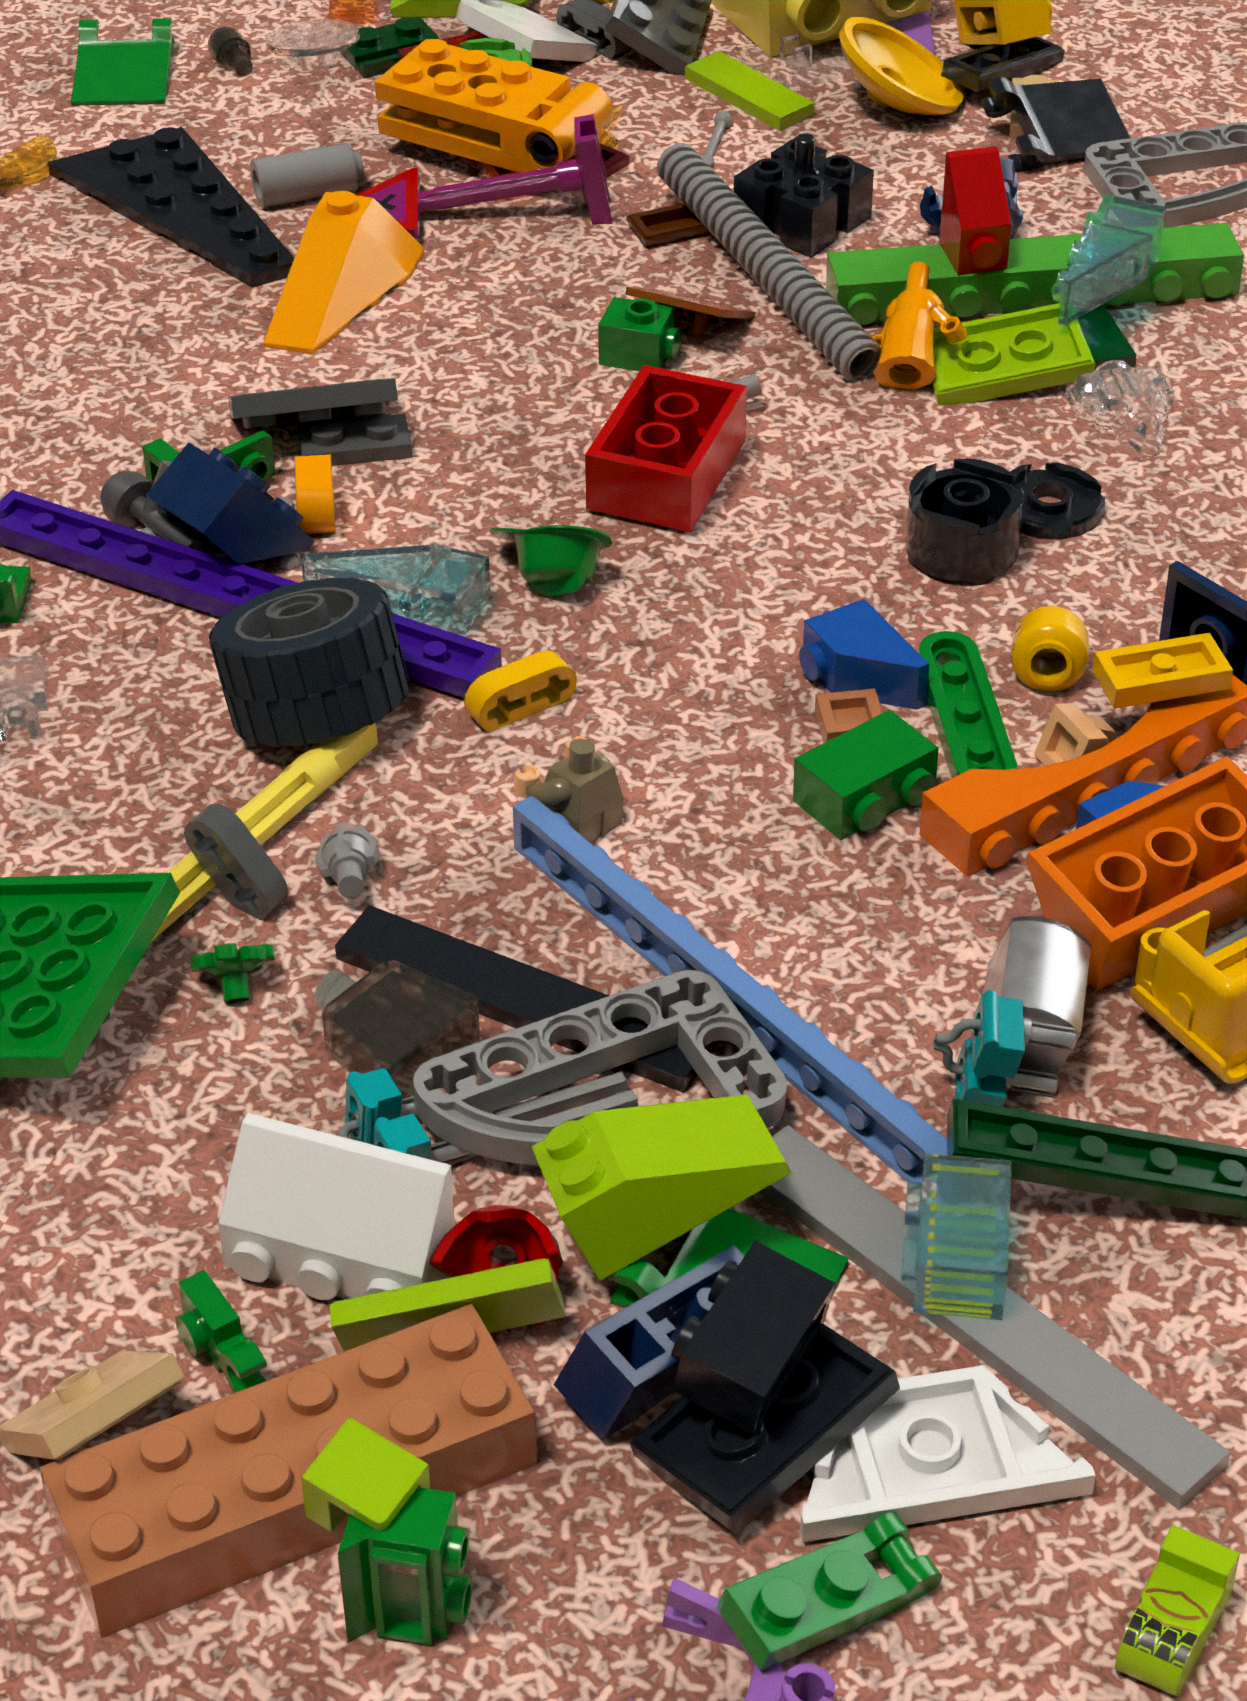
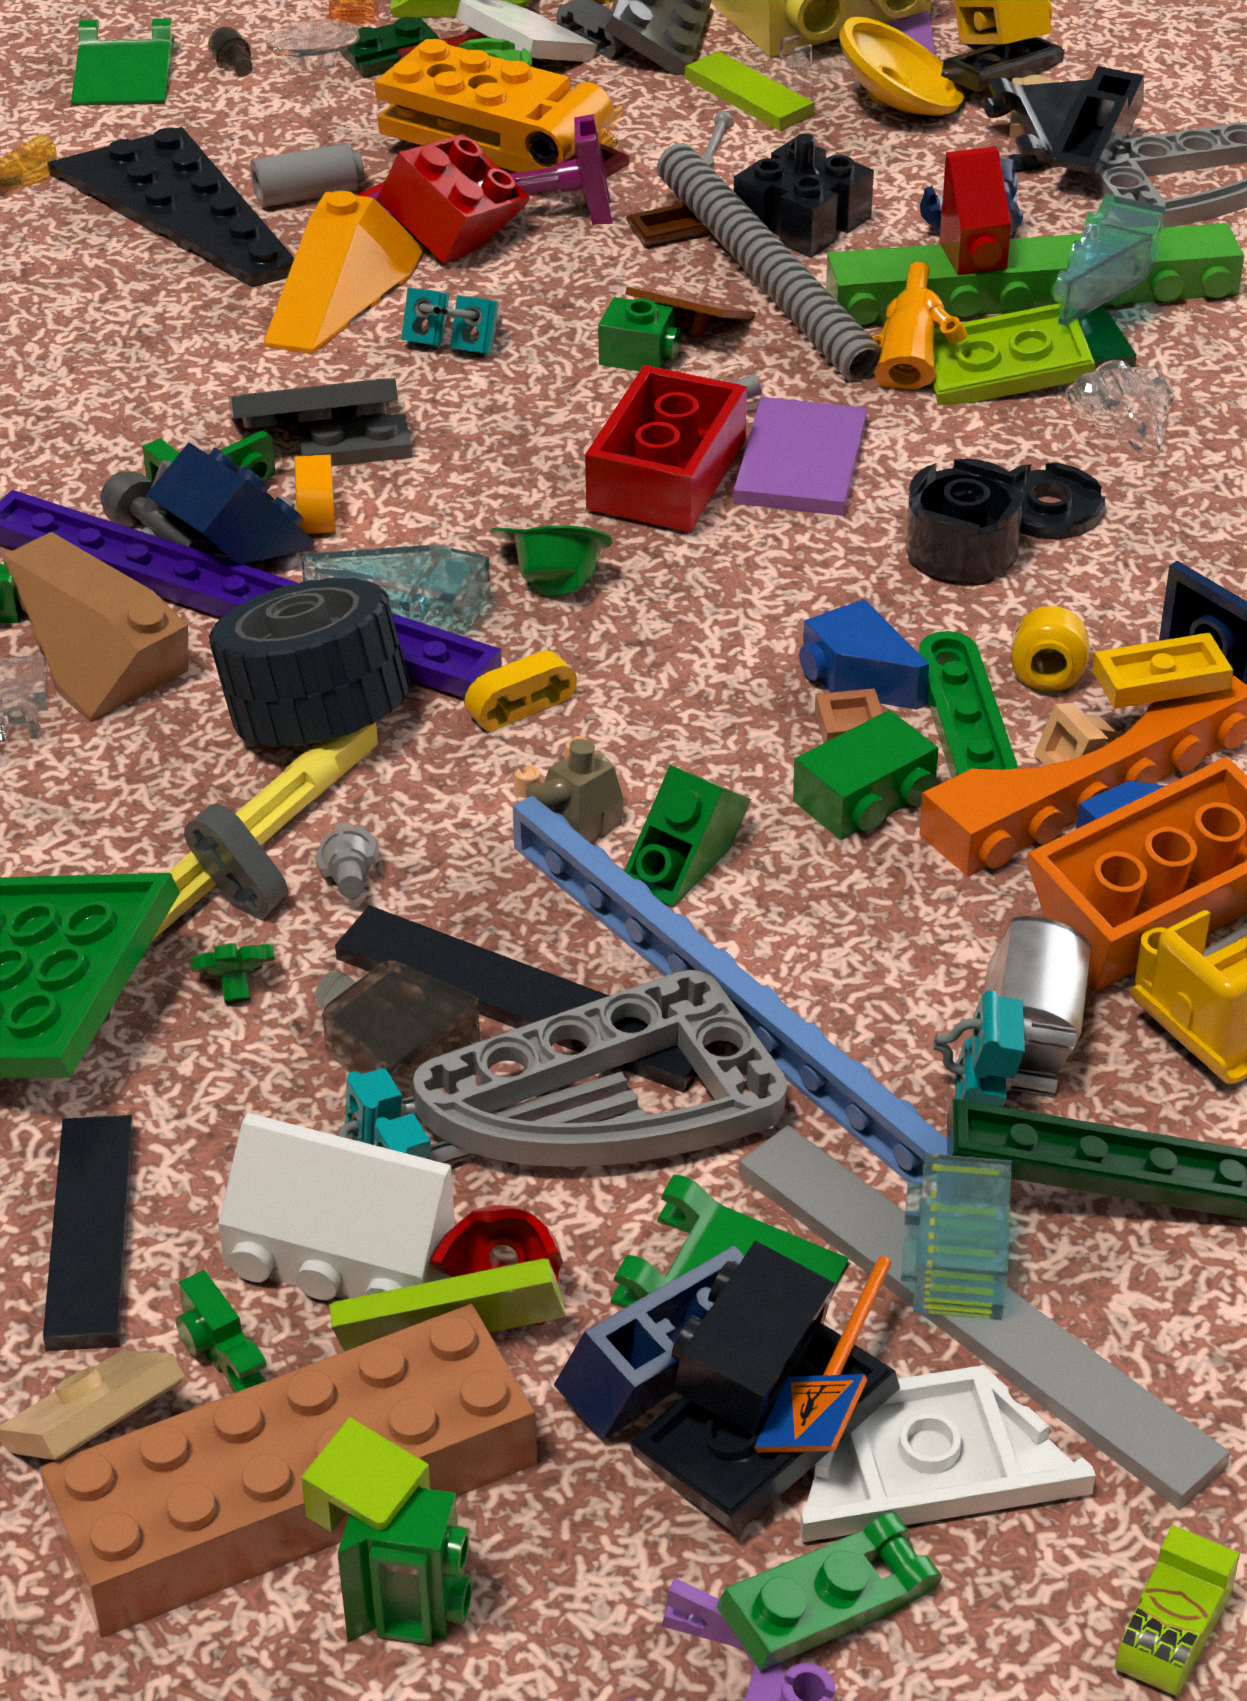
(89, 1234): none -> black tile
(96, 626): none -> medium nougat wedge
(451, 196): none -> red slope
(468, 313): none -> teal piece
(654, 1173): lime slope -> none
(685, 834): none -> green slope
(800, 456): none -> medium lavender tile
(817, 1408): none -> piece
(1099, 121): none -> black slope

